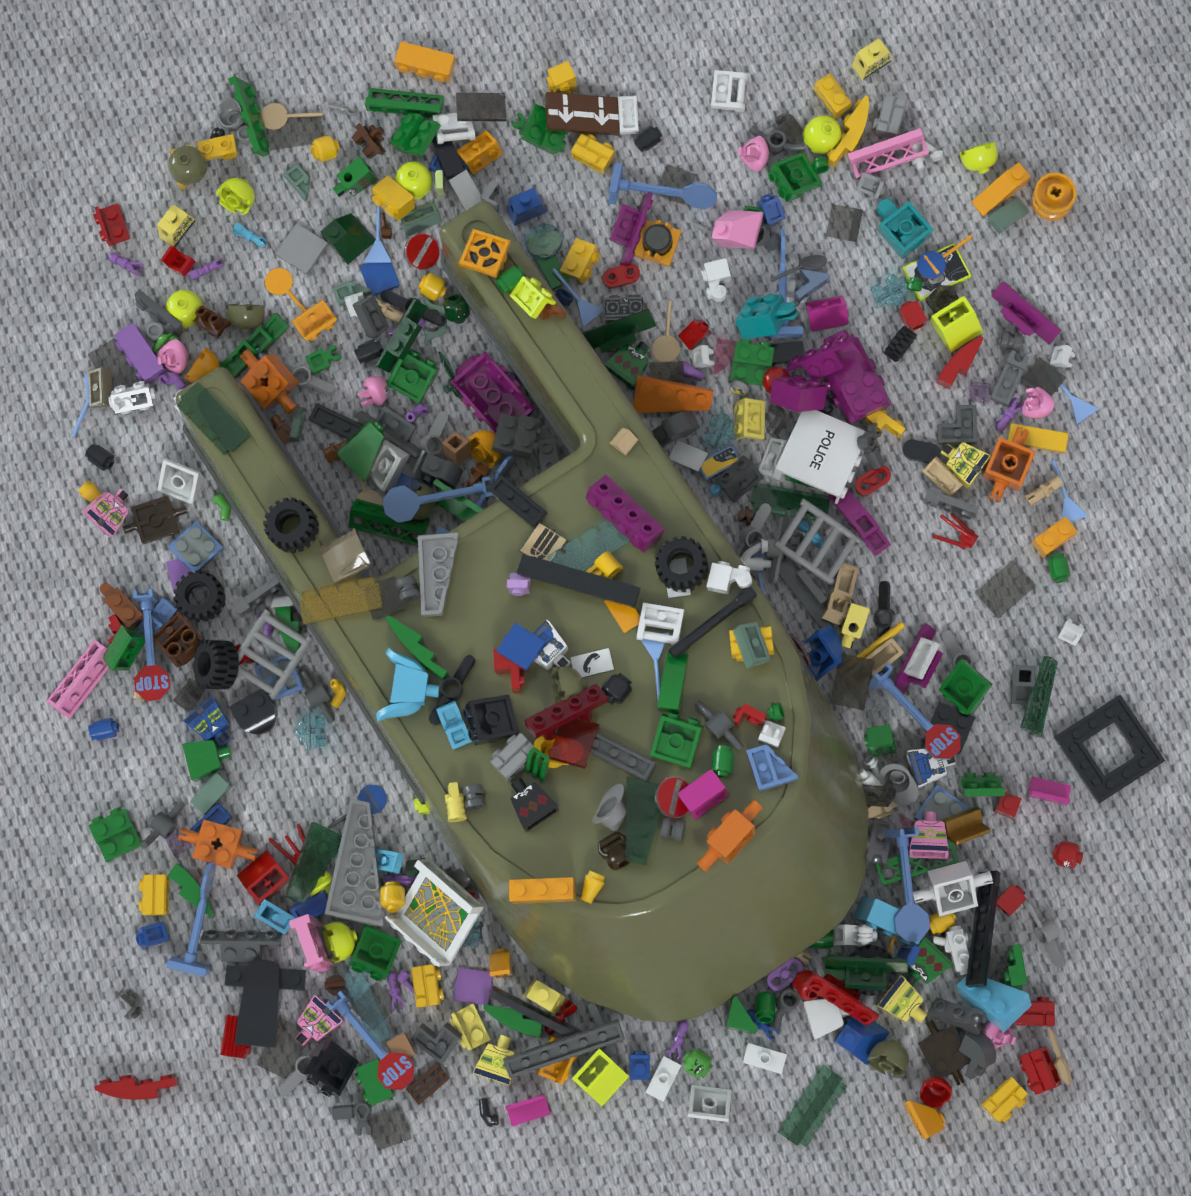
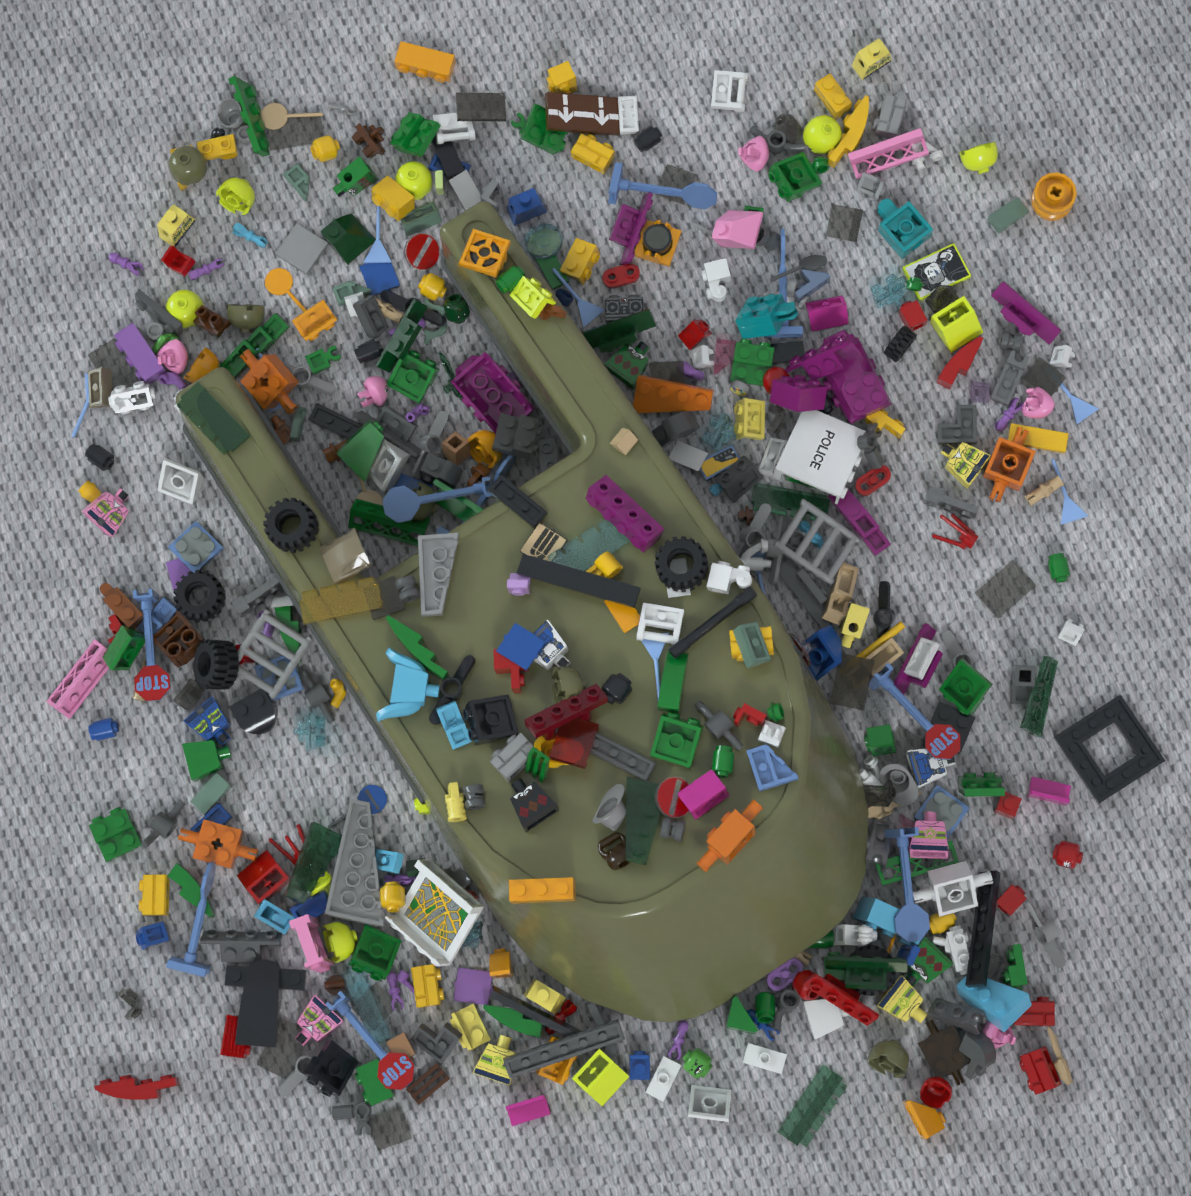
(112, 224): red bracket -> none
(155, 519): dark brown plate -> none
(178, 846): clear purple tile -> none
(222, 502): bright green arm -> none
(385, 232): reddish brown hand -> none
(403, 107): green fence -> none
(480, 152): light orange bracket -> none
(489, 1119): black arm -> none
(592, 885): yellow cone -> none
(593, 662): white sticker -> none
(666, 347): tan piece -> none
(771, 208): blue bracket -> none
(859, 1038): blue slope -> none
(920, 451): black tile -> none
(932, 264): blue piece -> none
(942, 476): tan plate -> none
(965, 826): pearl gold panel -> none
(1001, 189): light orange slope -> none
(1004, 1100): yellow brick -> none
(1054, 537): light orange brick -> none

